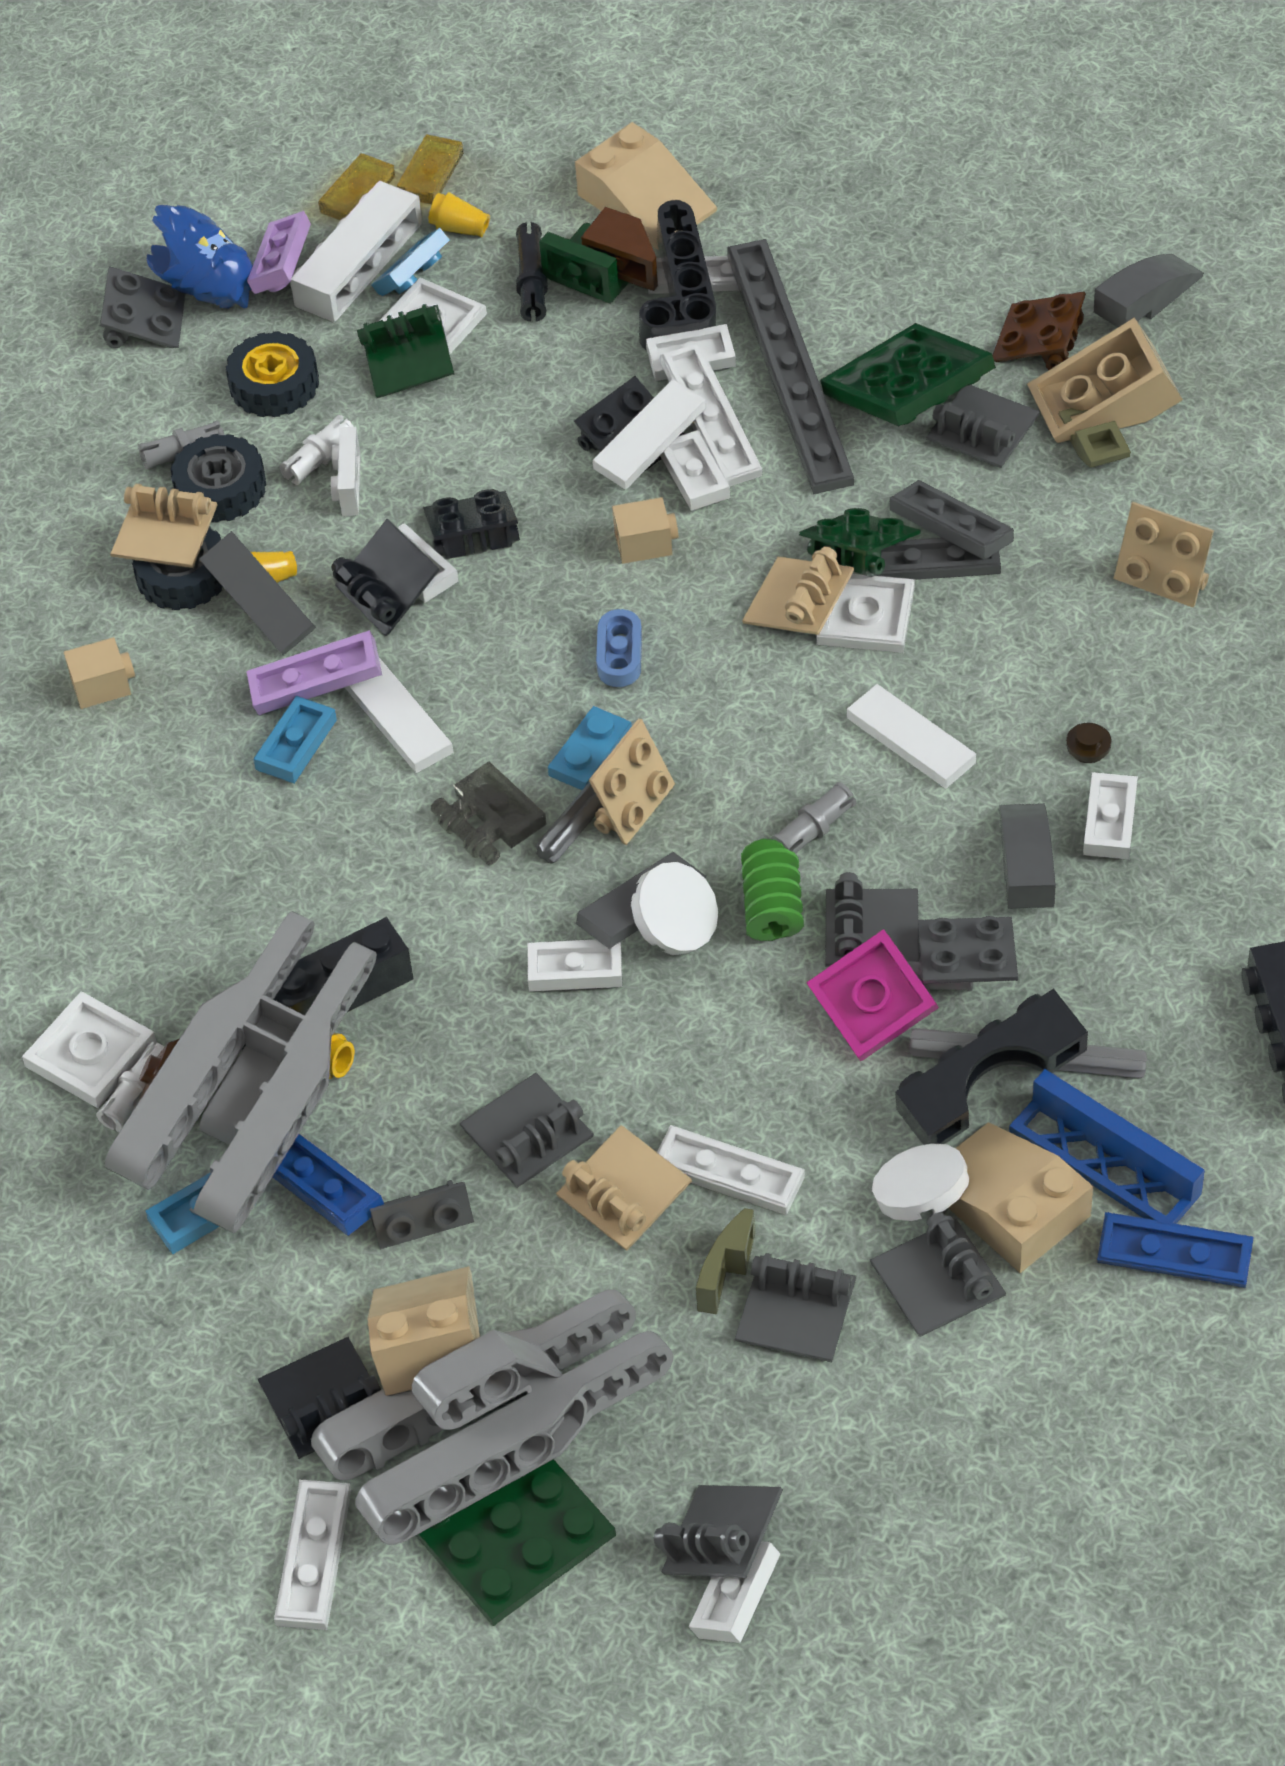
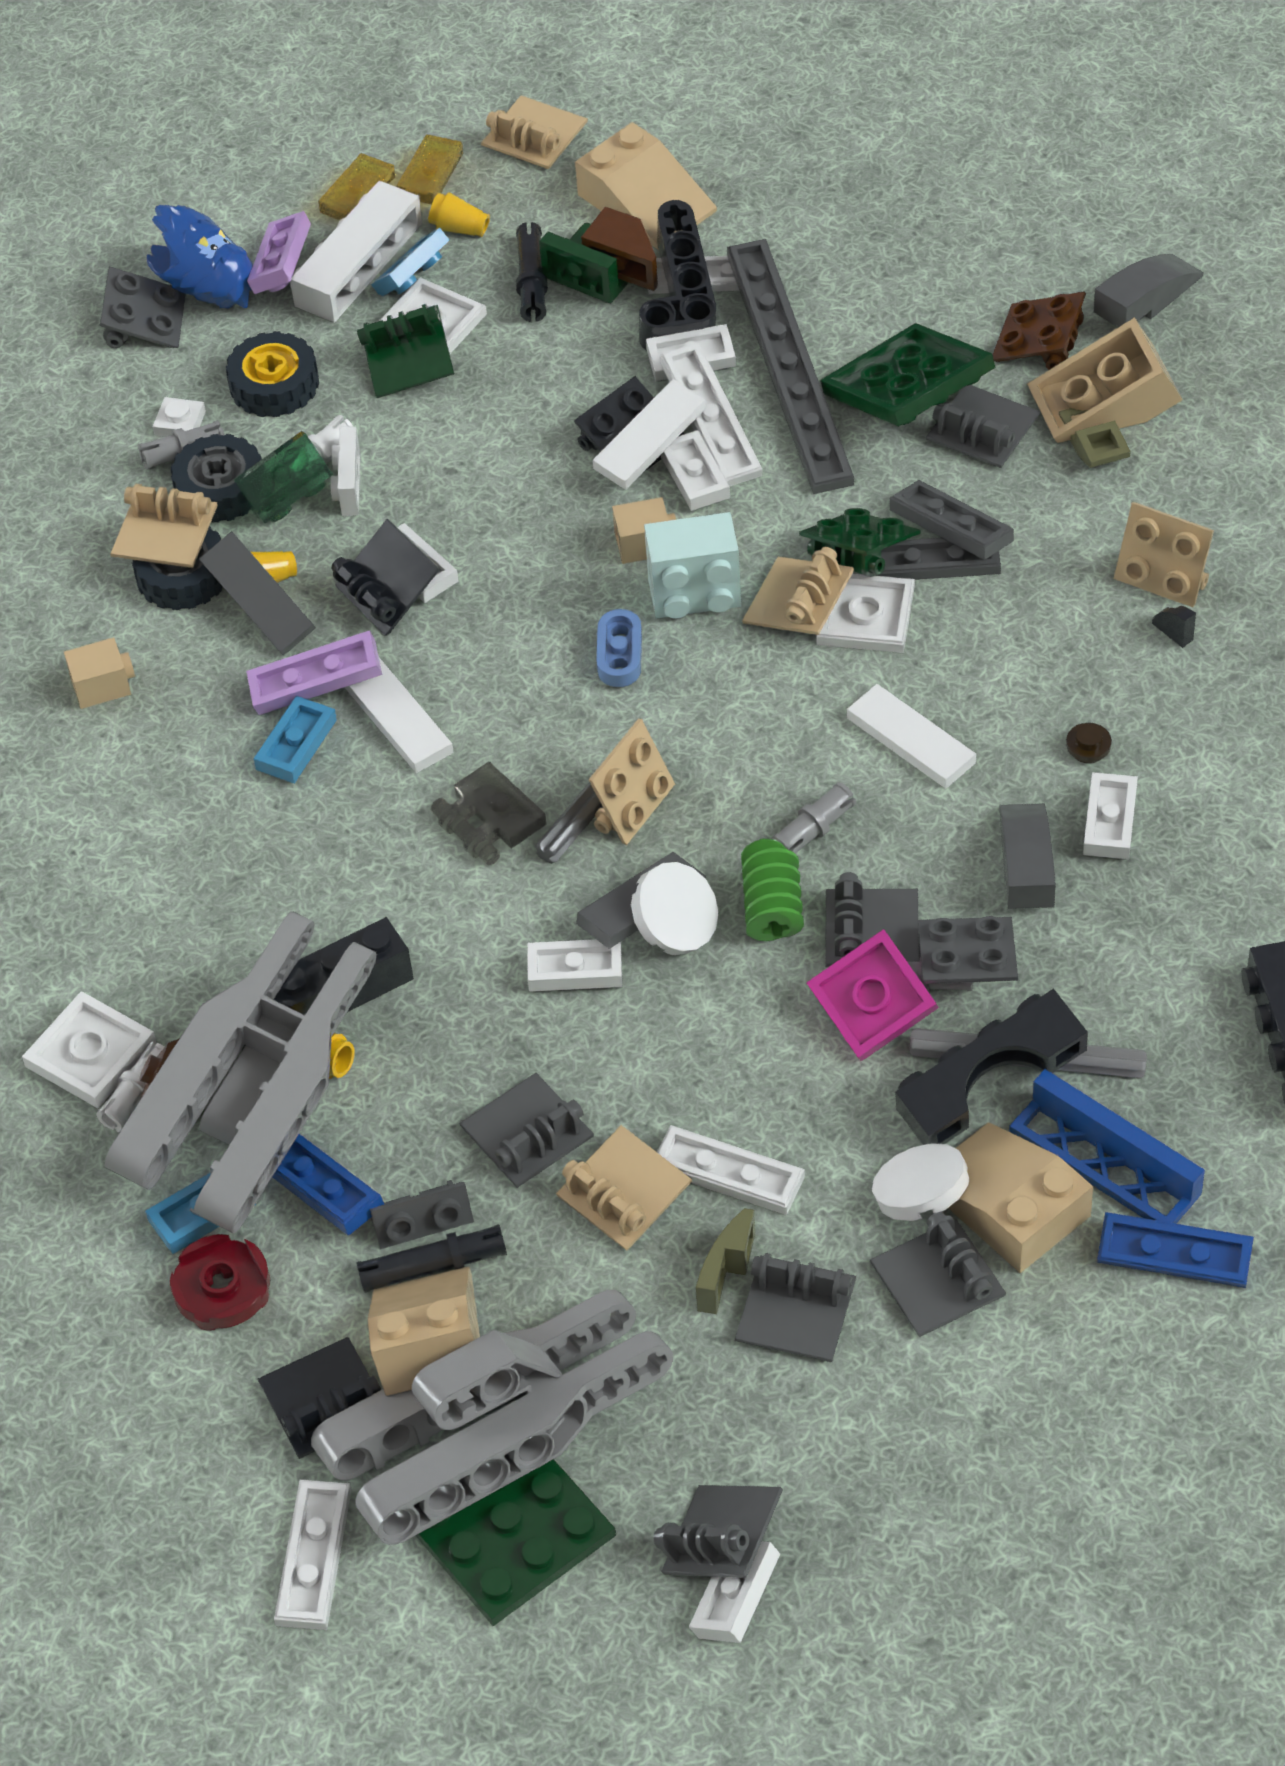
(178, 414): none -> white plate
(224, 1306): none -> dark red plate
(283, 478): none -> clear green bracket
(432, 1258): none -> black pin
(487, 511): black hinge -> none
(532, 131): none -> tan hinge
(588, 747): dark azure plate -> none
(693, 565): none -> light aqua brick
(1176, 624): none -> black tile

